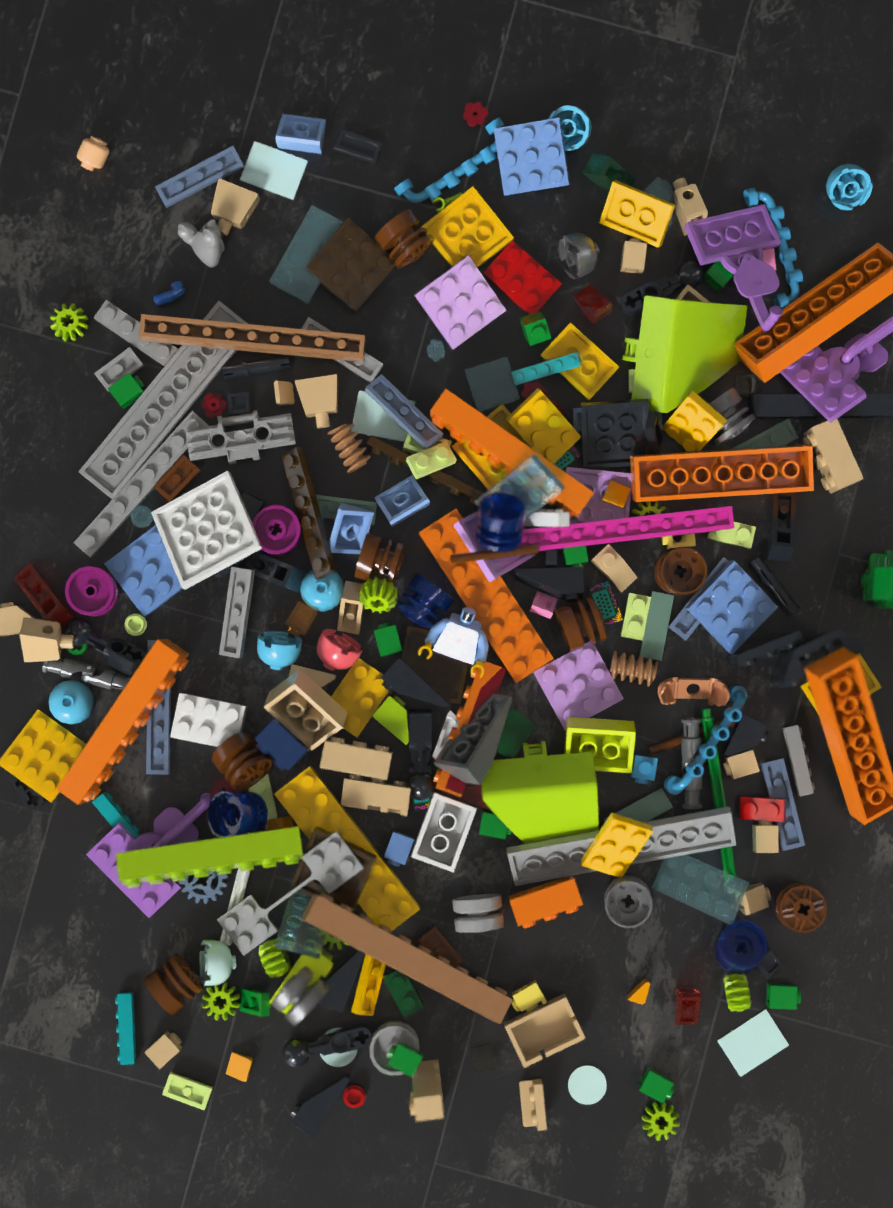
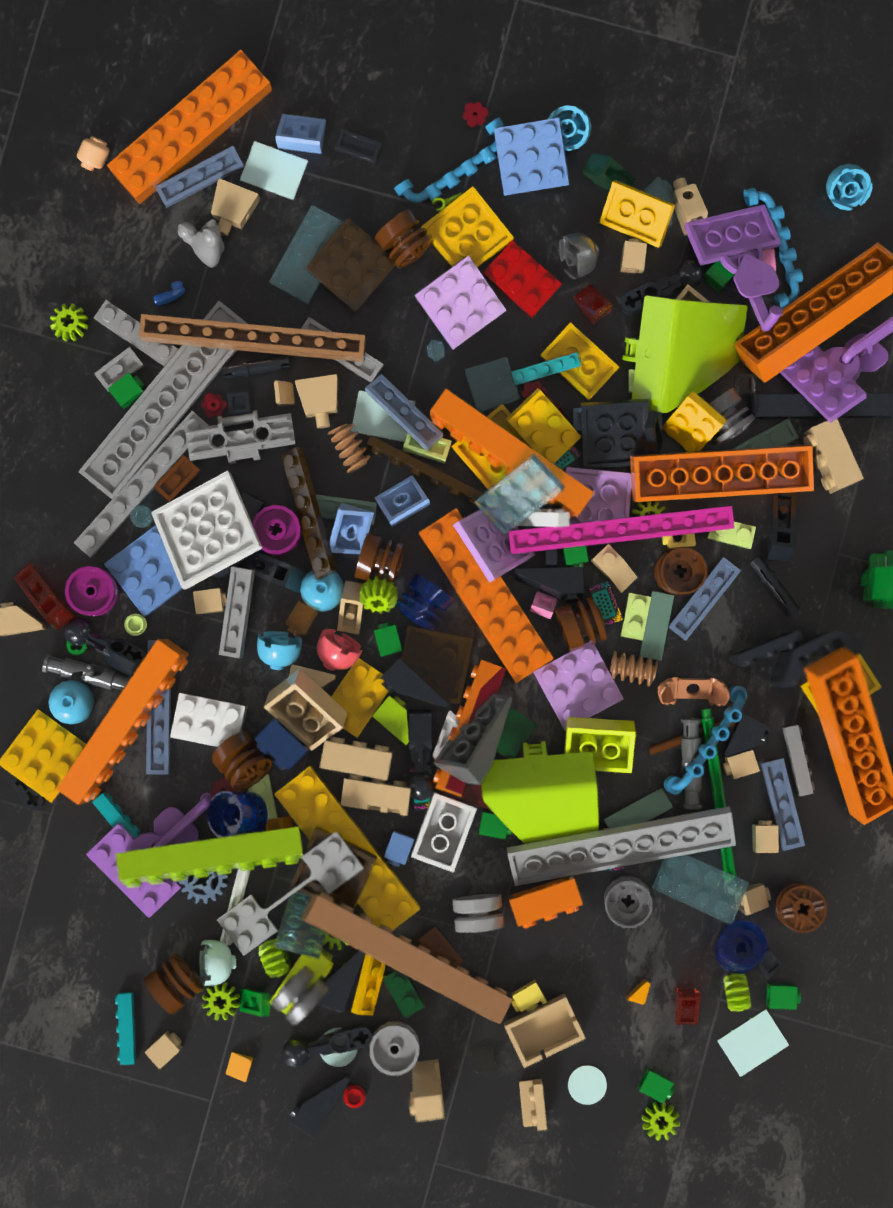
(43, 640): tan torso -> none
(187, 1091): yellowish green plate -> none
(190, 126): none -> orange brick
(209, 601): none -> tan brick
(404, 1058): green brick -> none
(431, 460): yellowish green plate -> none
(459, 638): light blue torso -> none
(488, 554): reddish brown bar -> none
(500, 522): clear blue wheel -> none
(535, 328): green brick -> none
(616, 494): light orange slope -> none
(616, 845): yellow plate -> none
(643, 769): dark azure brick -> none
(731, 607): medium blue plate -> none
(763, 808): plate -> none

